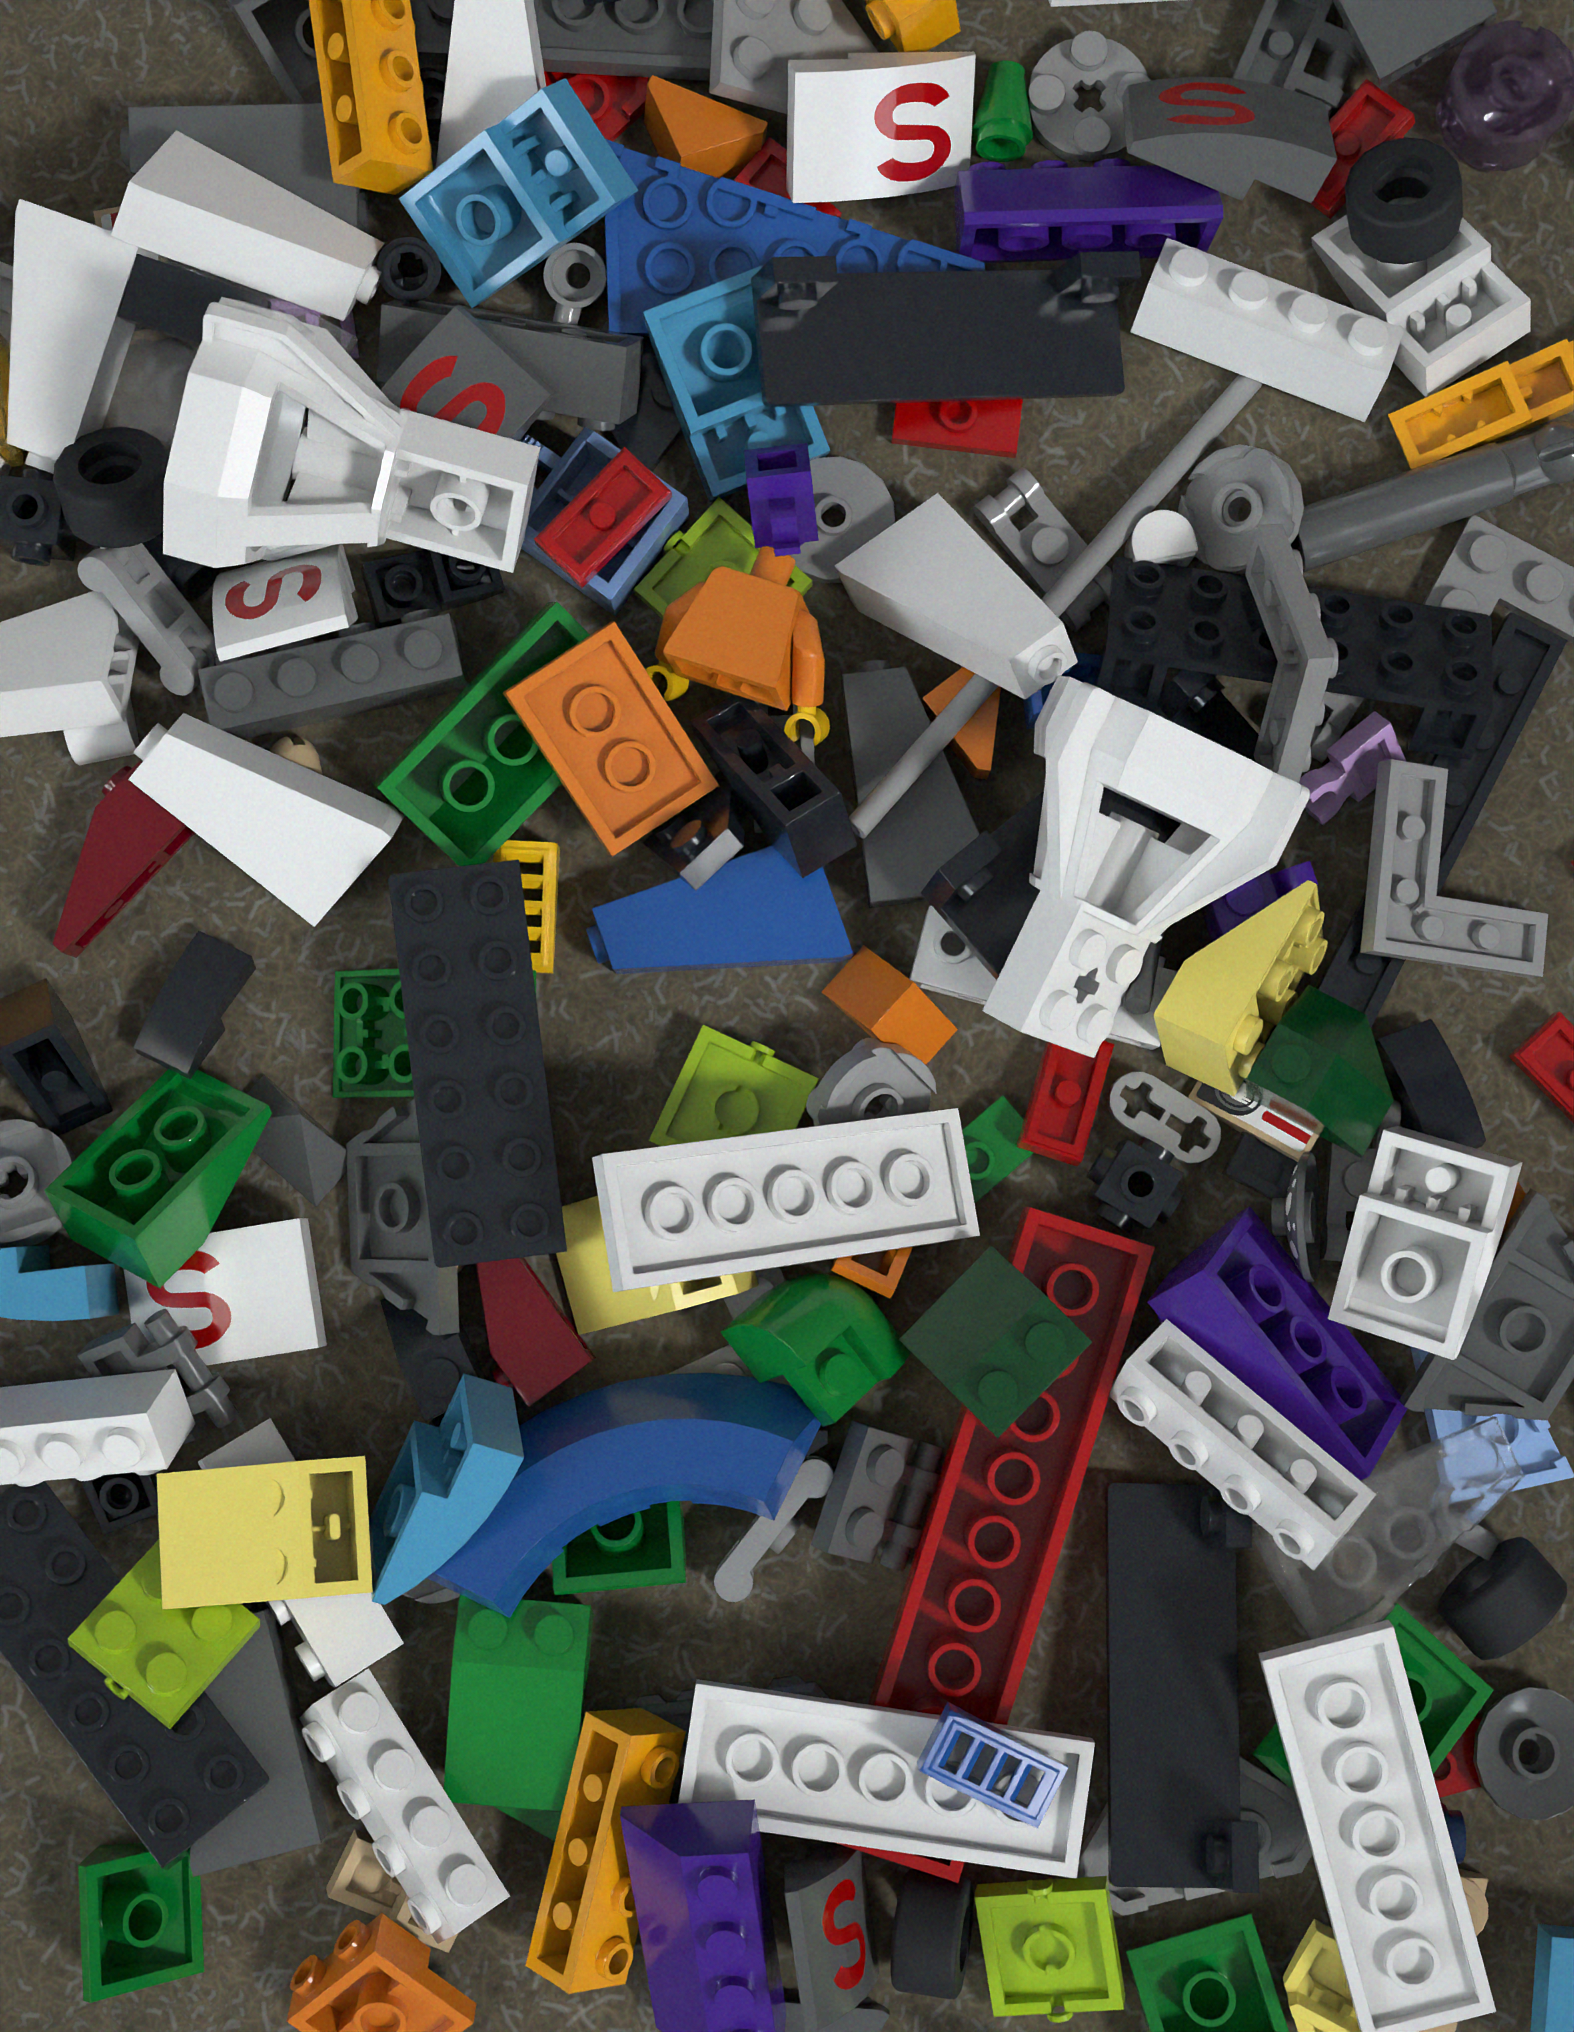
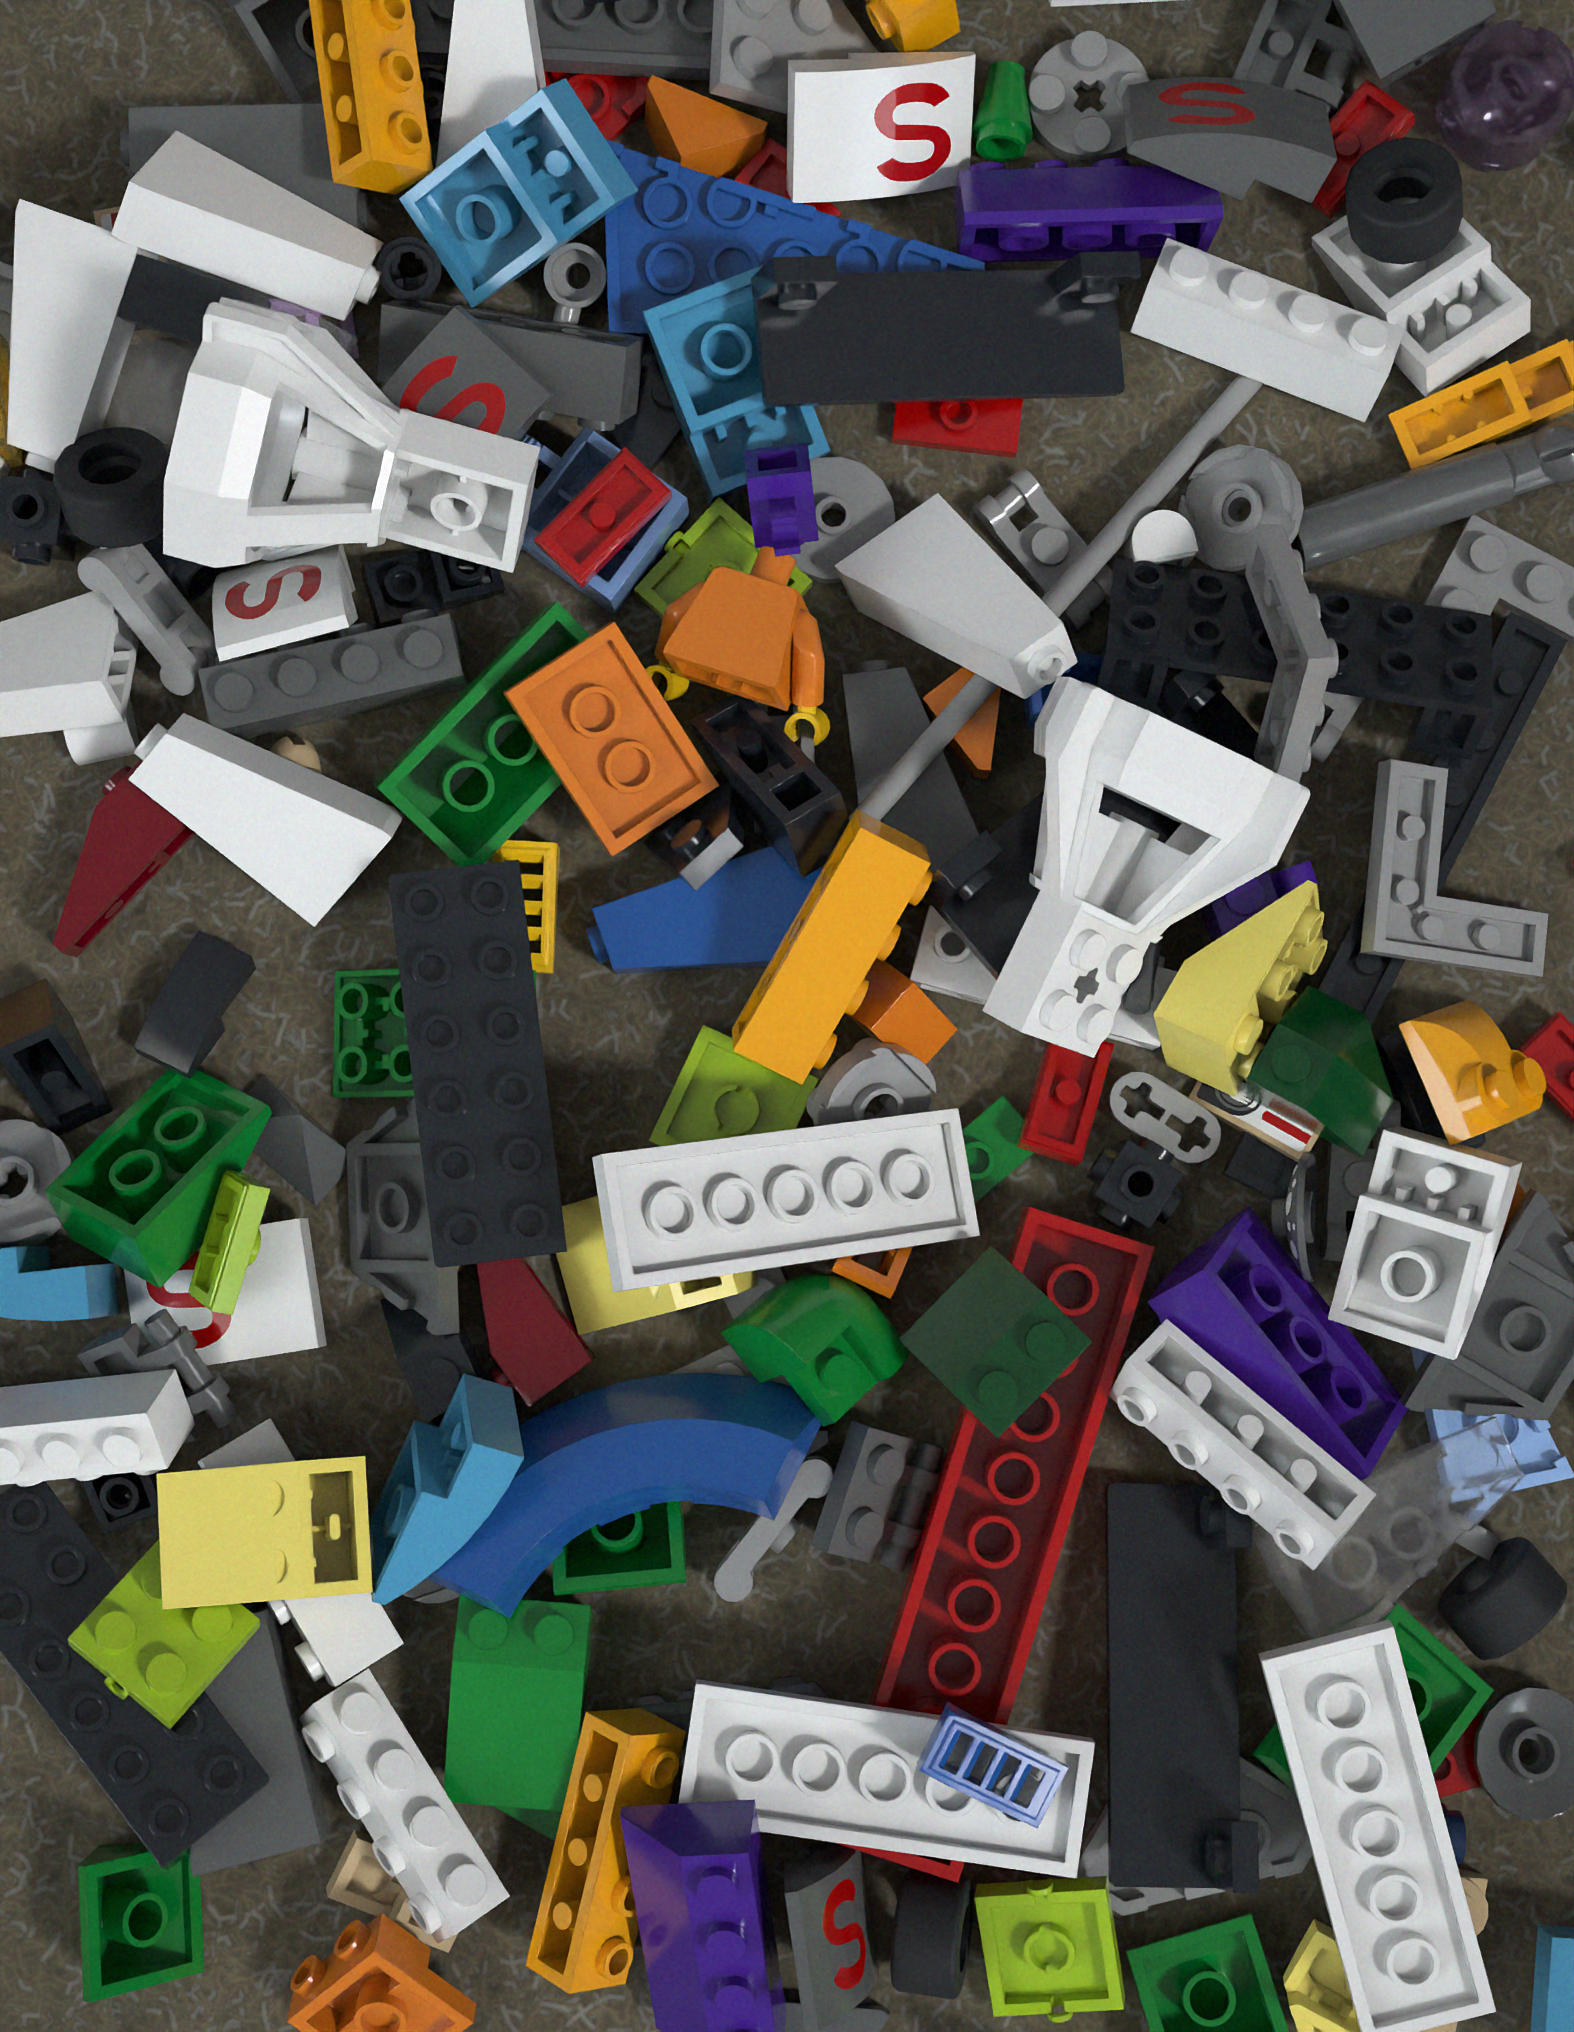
(229, 1242): none -> lime plate
(831, 948): none -> light orange brick
(1351, 767): lavender plate -> none
(1471, 1070): none -> light orange slope

